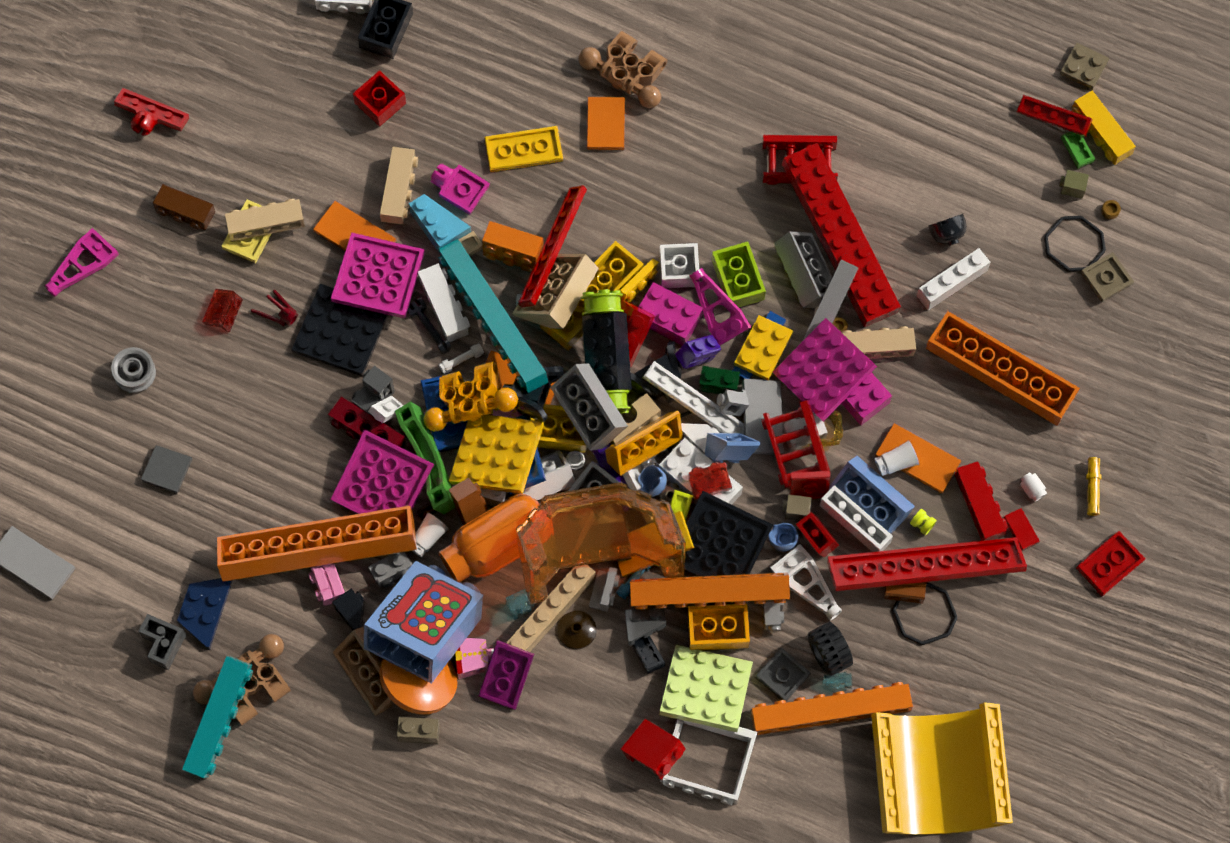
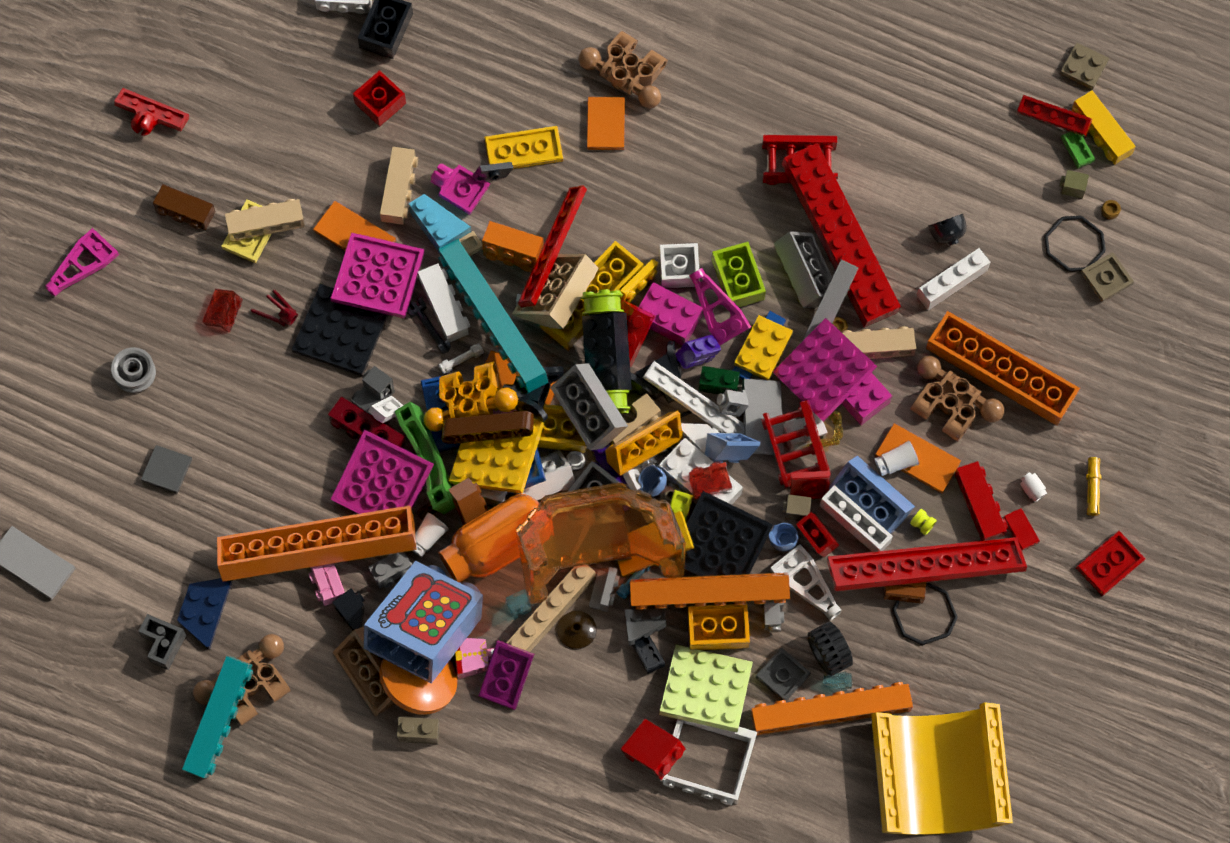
(487, 427): none -> reddish brown beam
(493, 171): none -> black plate
(930, 368): none -> medium nougat connector

